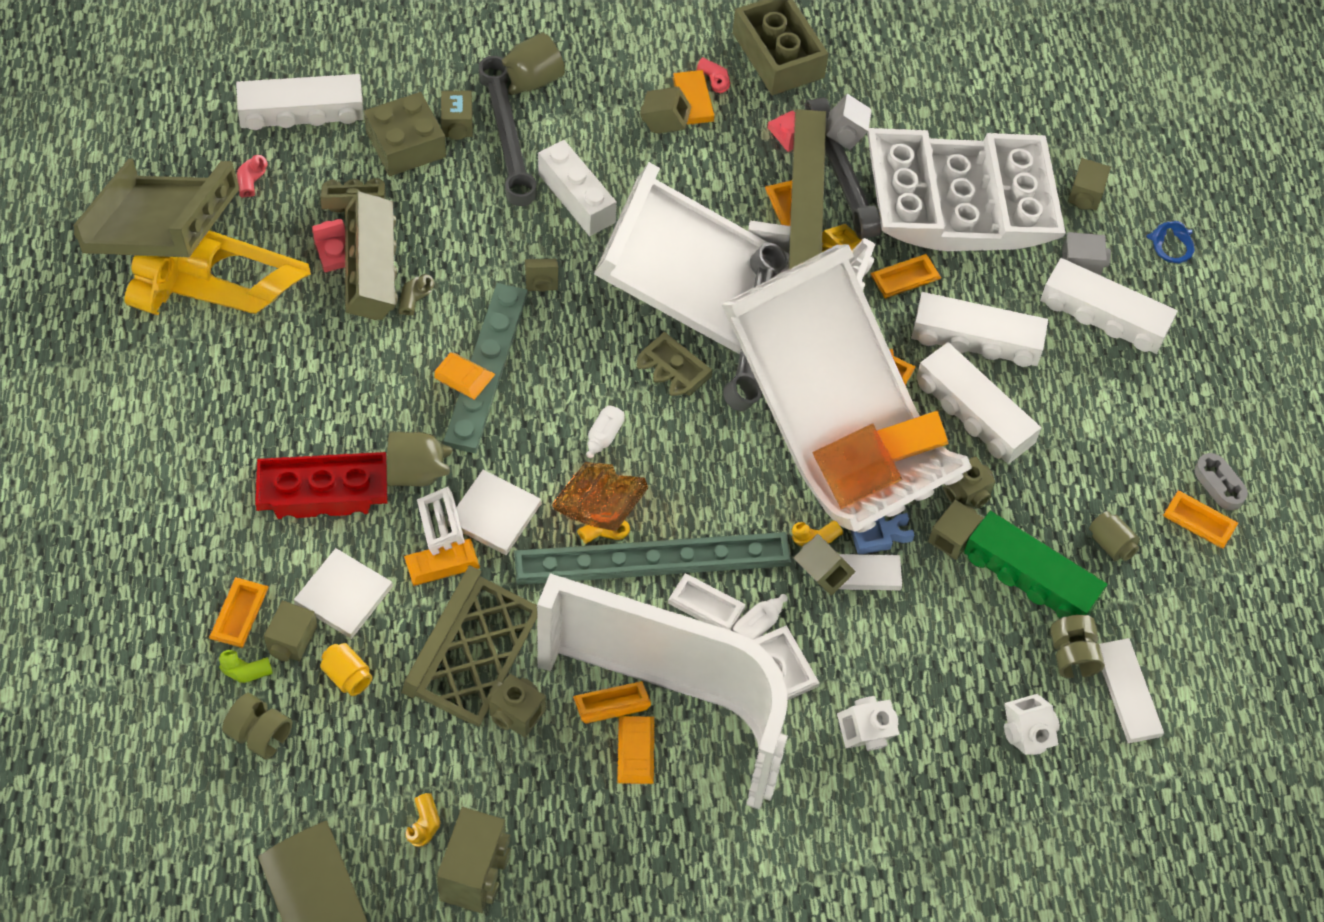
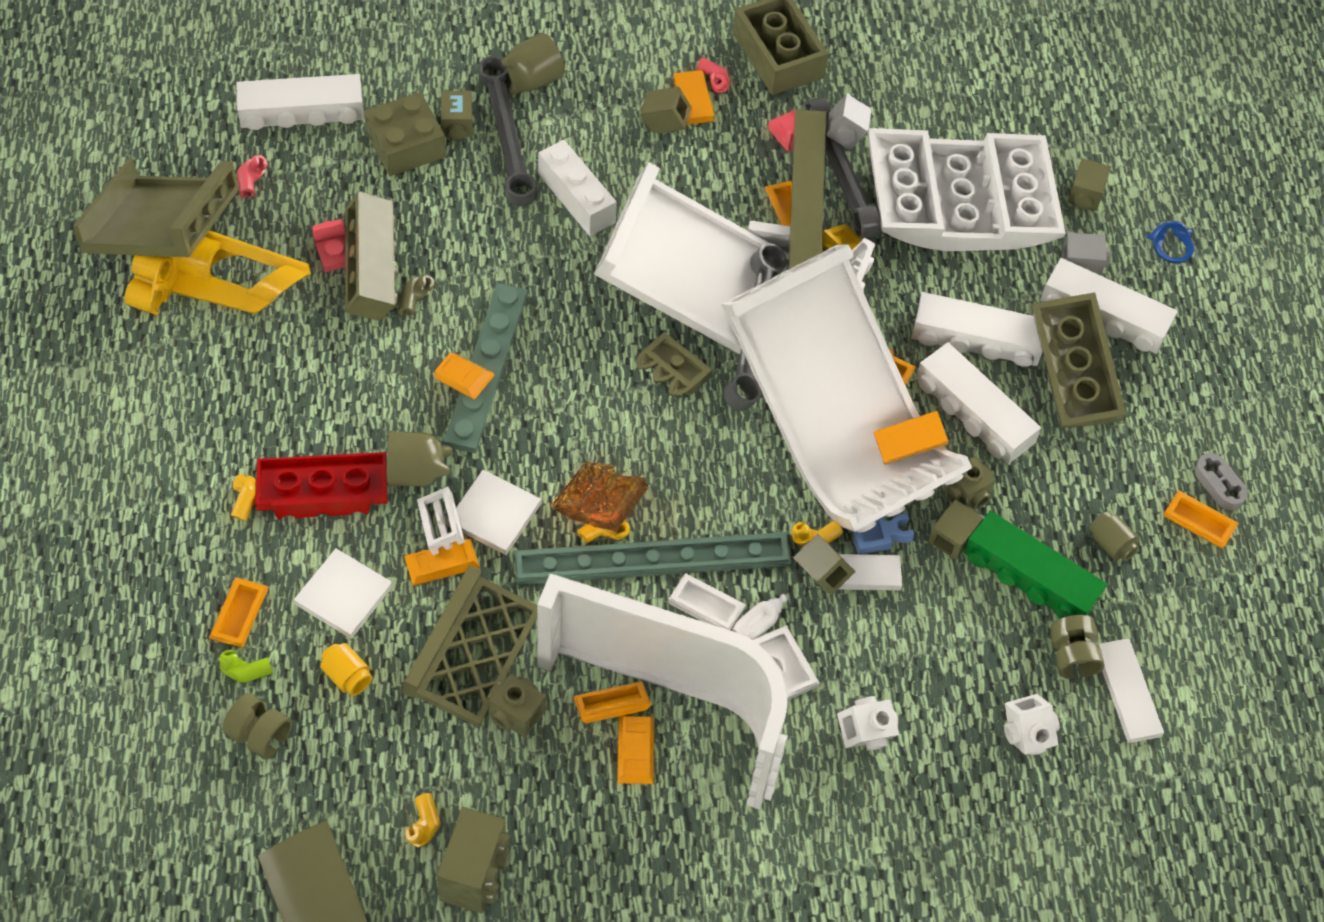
(246, 497): none -> yellow arm
(290, 631): olive brick -> none
(337, 196): olive plate -> none
(541, 274): olive bracket -> none
(604, 429): white piece -> none
(857, 466): clear orange slope -> none
(905, 276): light orange tile -> none
(1078, 361): none -> olive slope

